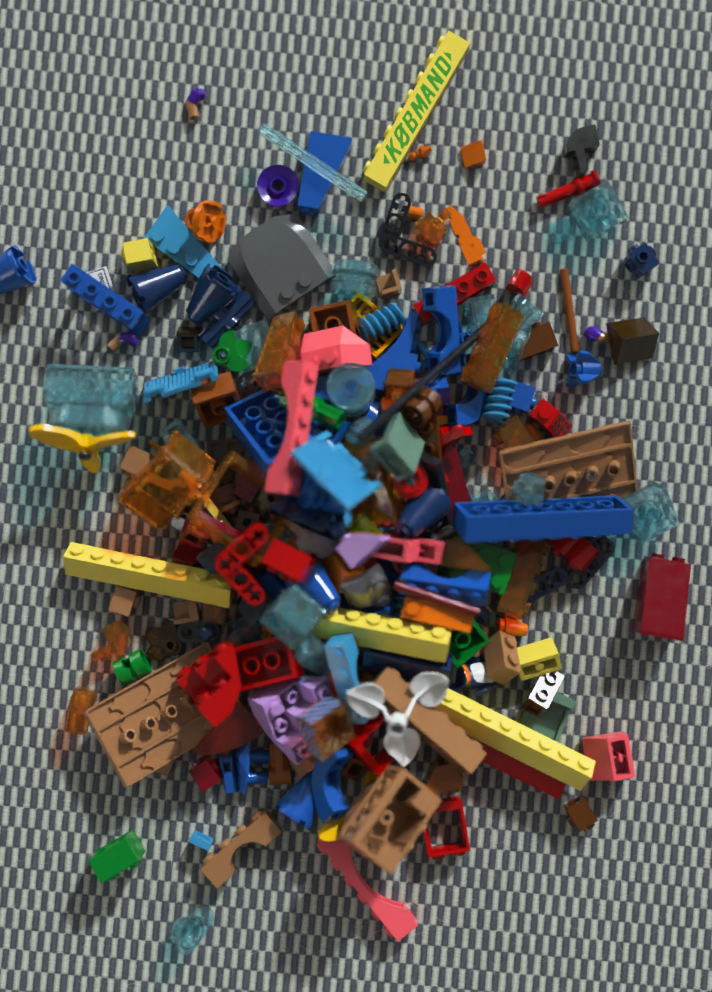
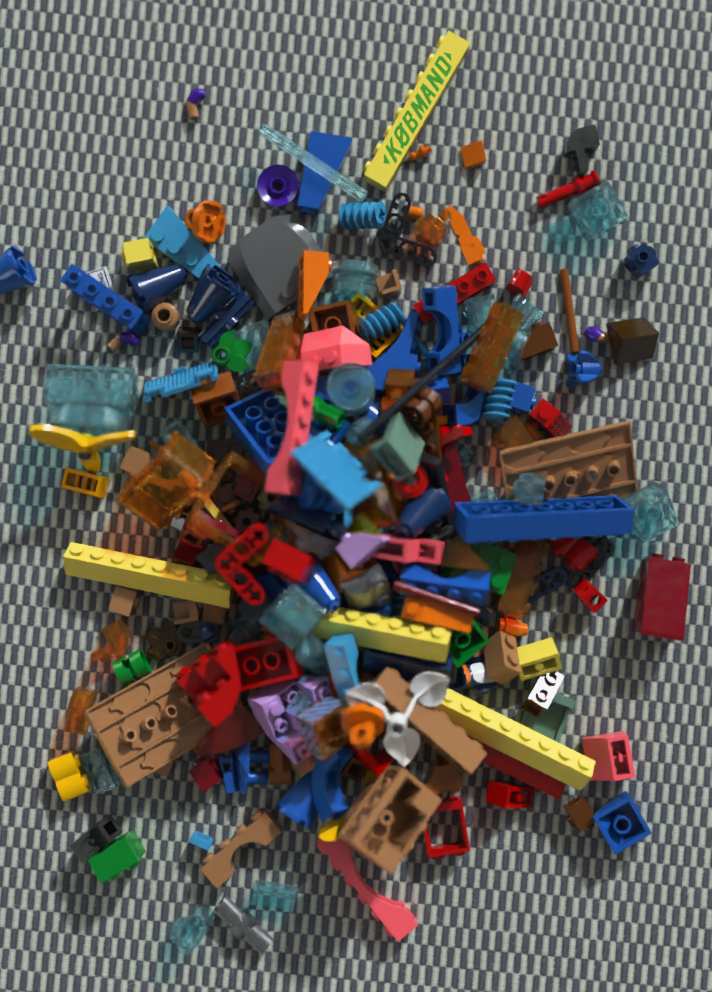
(69, 776): none -> yellow brick
(96, 838): none -> pearl dark grey brick
(98, 485): none -> light orange slope
(99, 770): none -> clear light blue bracket
(159, 314): none -> medium nougat head
(243, 924): none -> flat silver piece
(274, 895): none -> clear light blue hinge
(299, 703): none -> clear light blue tile
(313, 271): none -> orange slope
(362, 215): none -> dark azure piece
(362, 723): none -> orange tile
(509, 794): none -> red slope
(587, 593): none -> red leg
(621, 822): none -> blue slope

